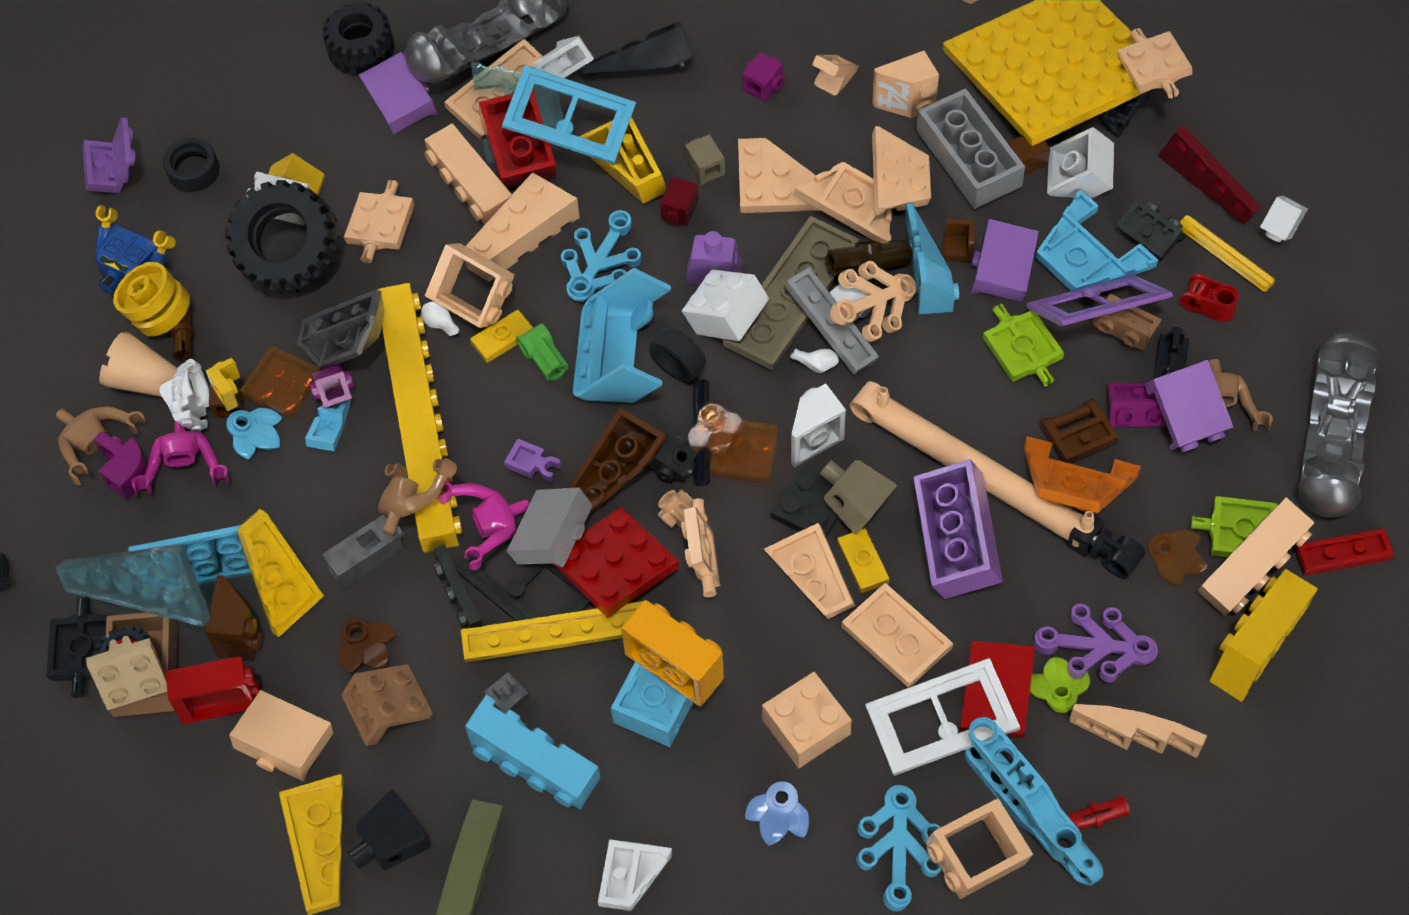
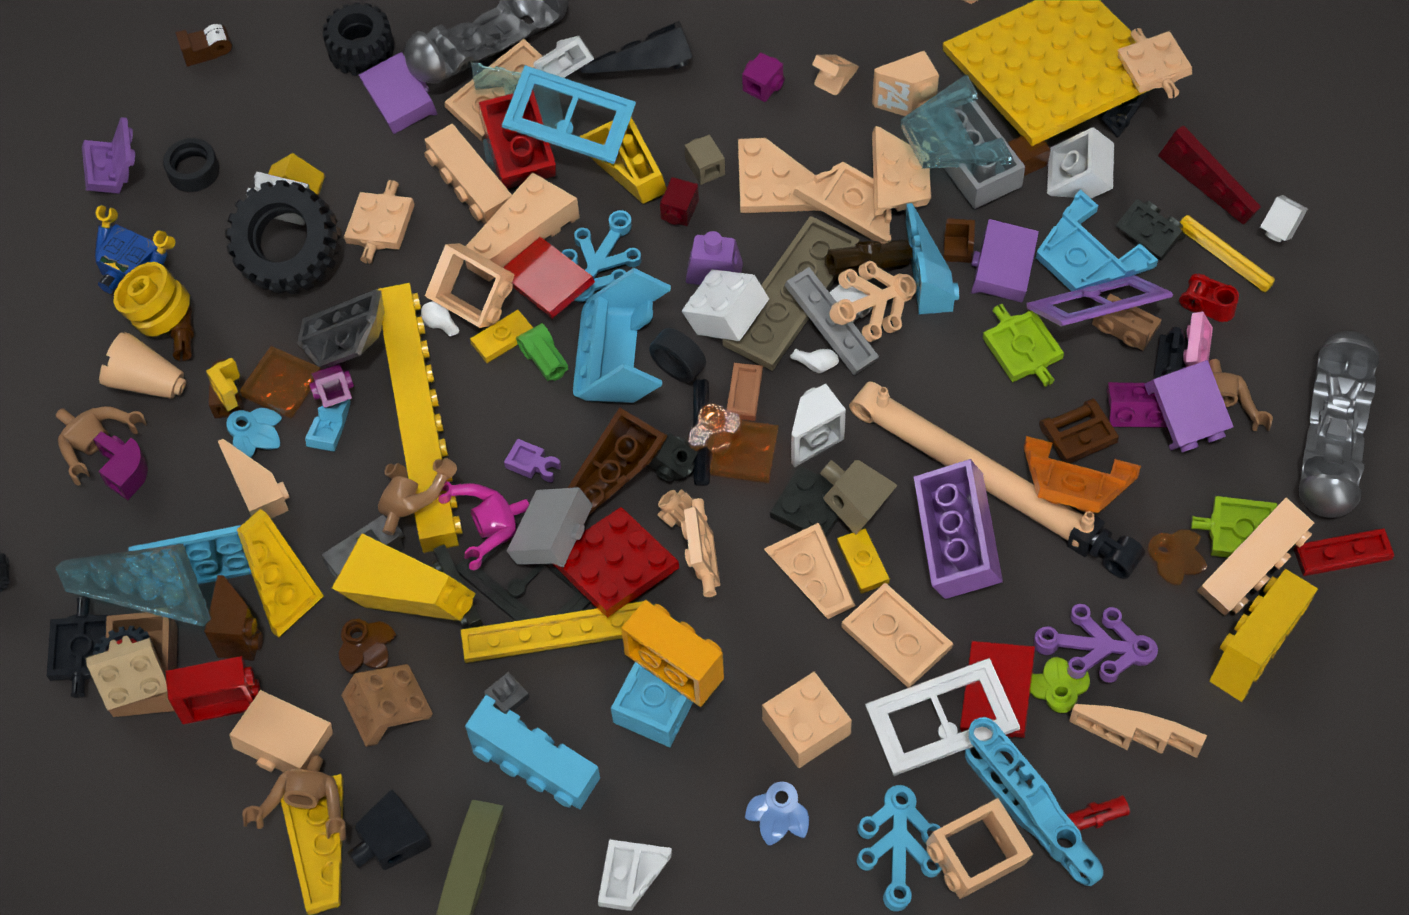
(177, 451): dark pink piece -> none
(183, 402): white piece -> none
(204, 44): none -> reddish brown leg
(255, 482): none -> light nougat slope
(303, 790): none -> medium nougat piece
(398, 583): none -> yellow slope
(548, 277): none -> tile
(745, 390): none -> nougat tile
(940, 136): none -> clear light blue wing
(1199, 339): none -> bright pink plate

